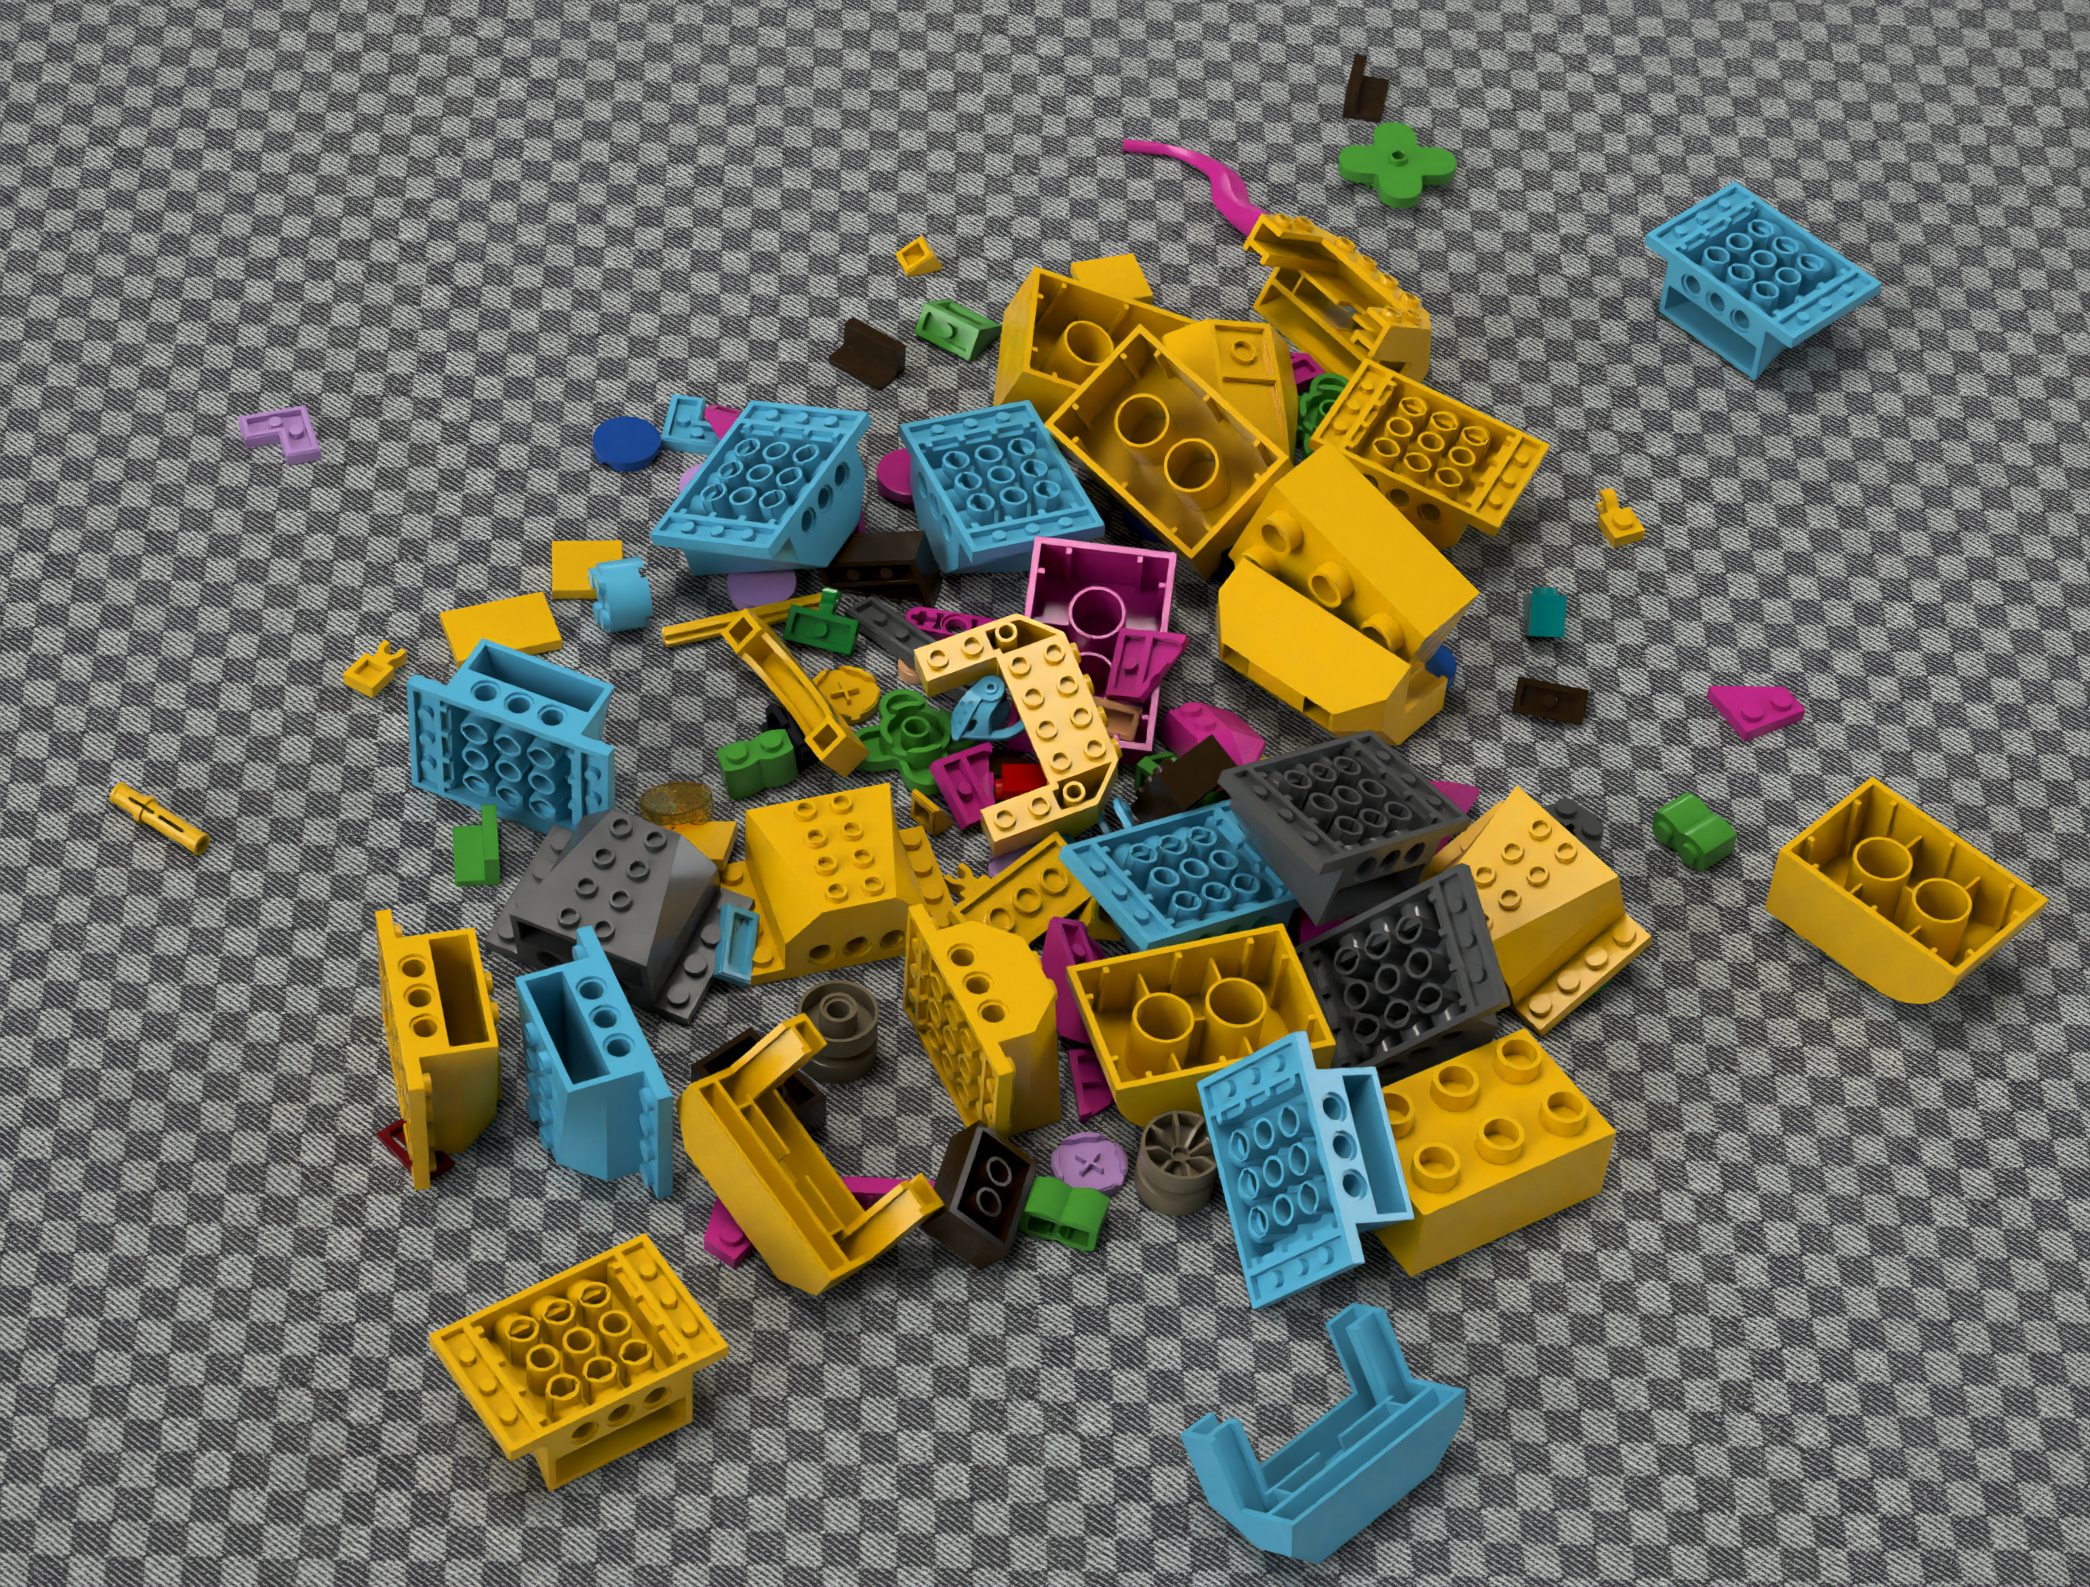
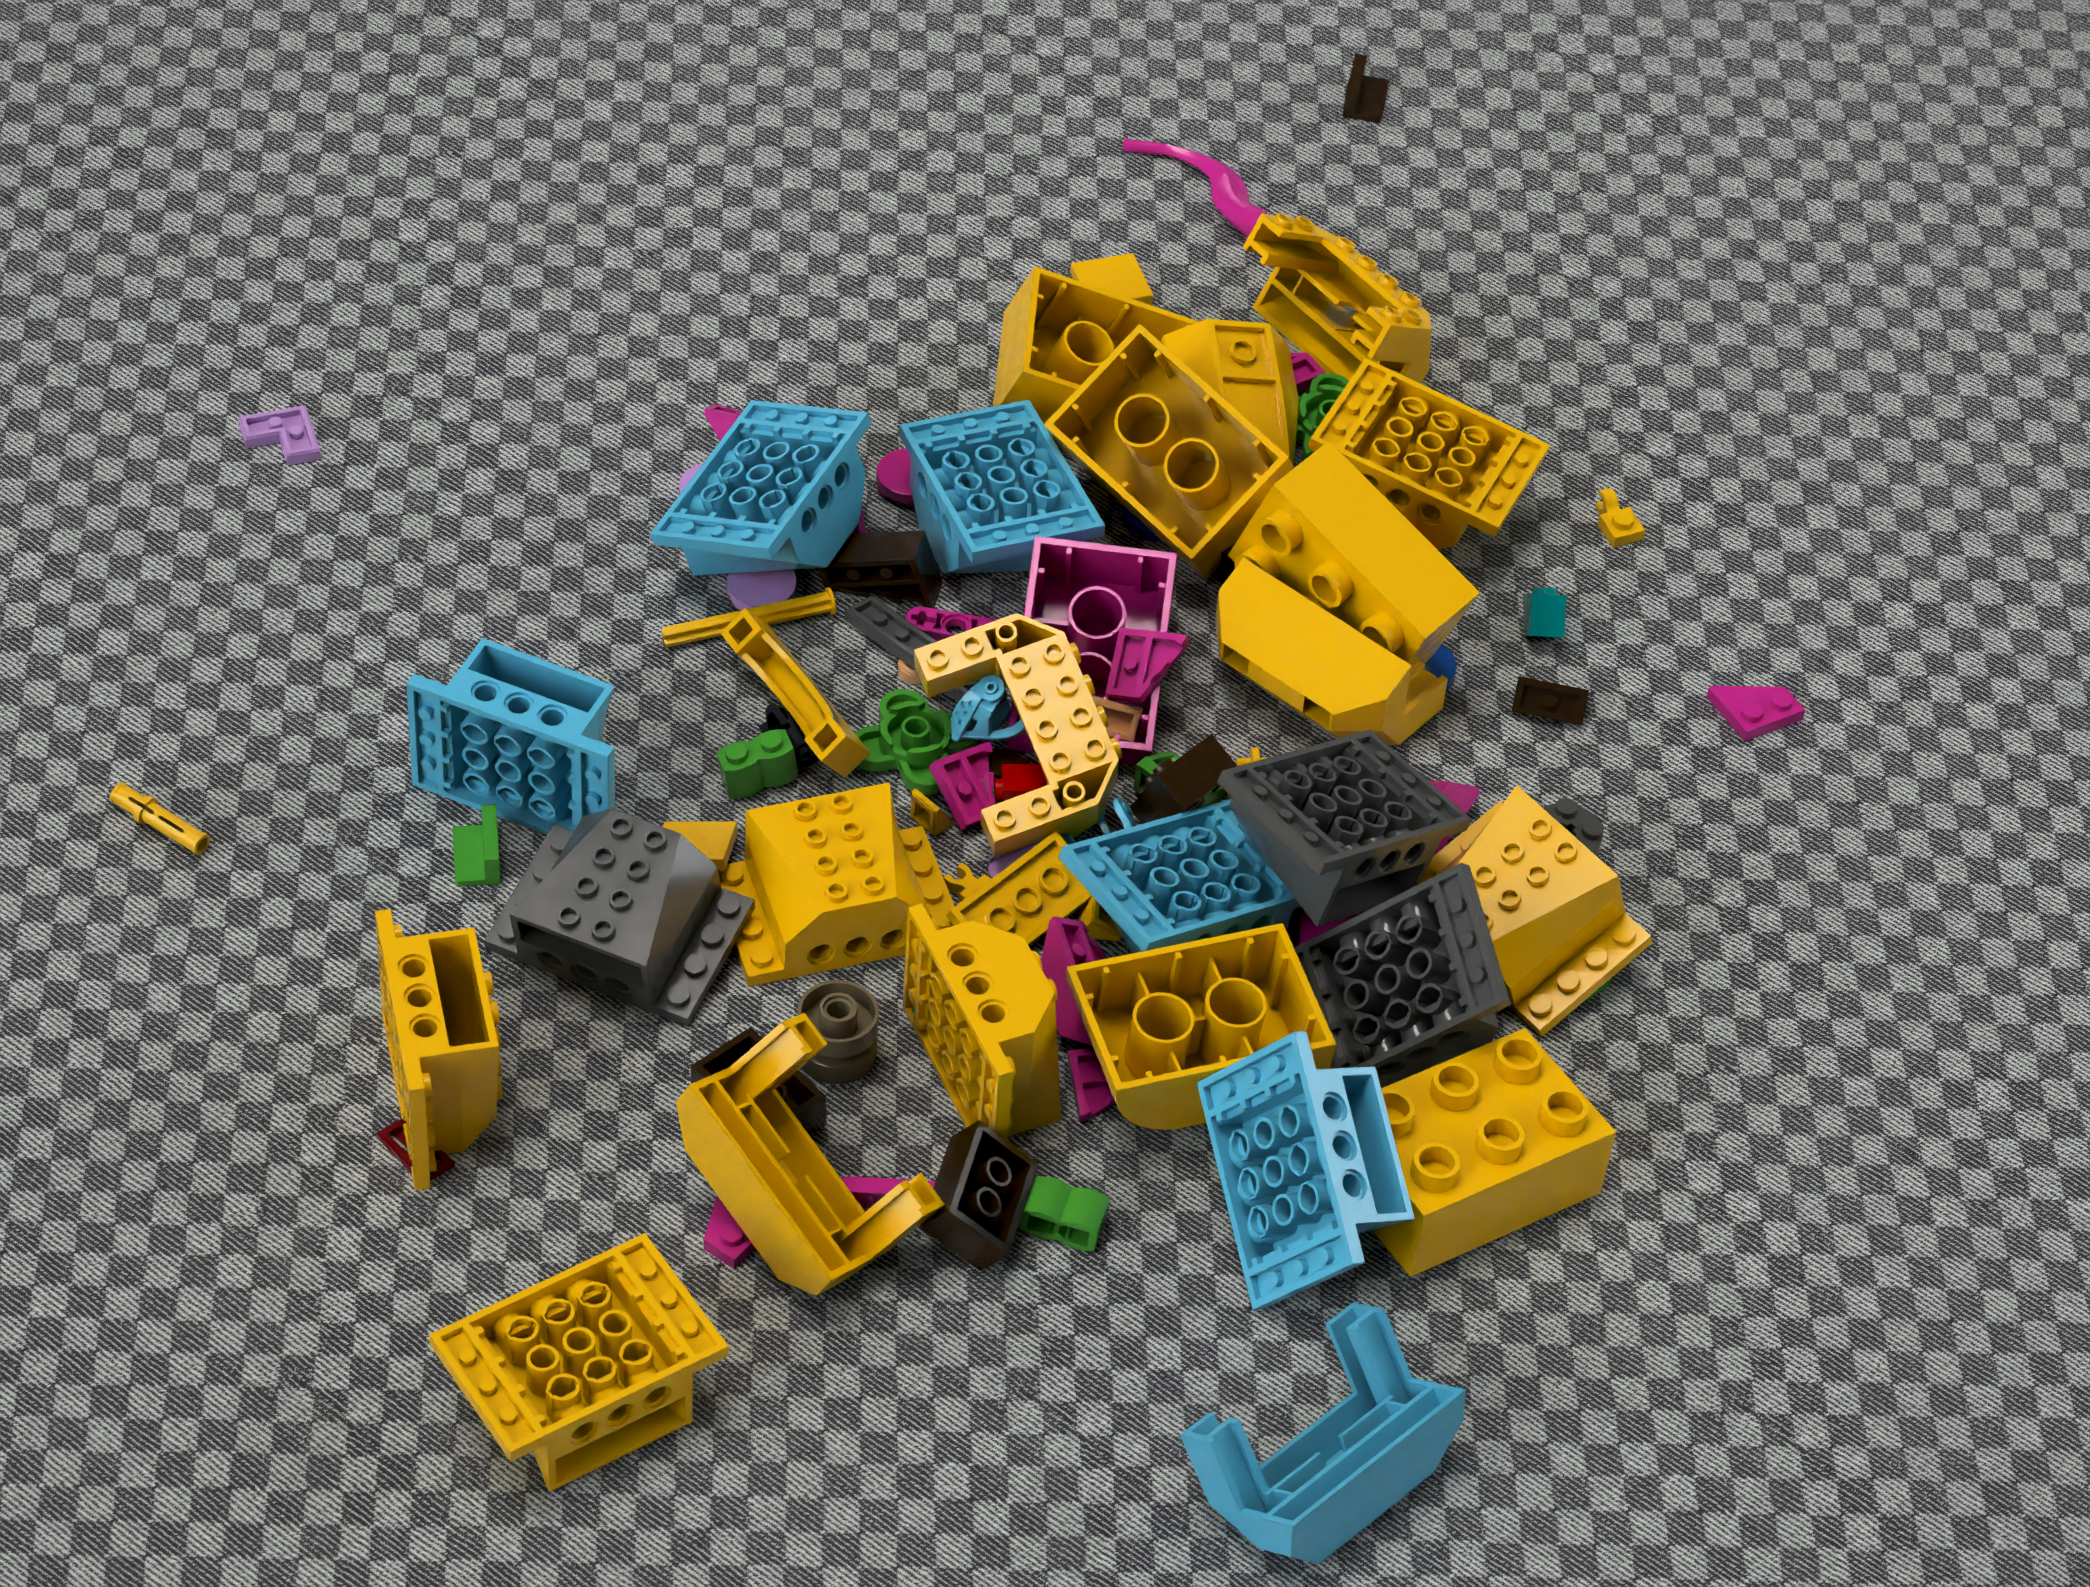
(374, 672): yellow plate -> none
(513, 622): yellow tile -> none
(572, 563): yellow tile -> none
(593, 1072): medium azure wedge -> none
(621, 595): medium azure brick -> none
(626, 443): blue tile -> none
(677, 804): clear yellow tile -> none
(685, 428): medium azure tile -> none
(736, 951): medium azure tile -> none
(821, 626): green plate -> none
(850, 692): yellow tile -> none
(869, 355): dark brown panel -> none
(918, 258): yellow slope -> none
(956, 328): bright green tile -> none
(1090, 1162): lavender tile -> none
(1176, 1164): dark tan wheel -> none
(1195, 721): dark pink wedge -> none
(1396, 165): bright green plant -> none
(1693, 831): bright green brick -> none
(1752, 278): medium azure wedge -> none
(1897, 896): yellow brick -> none

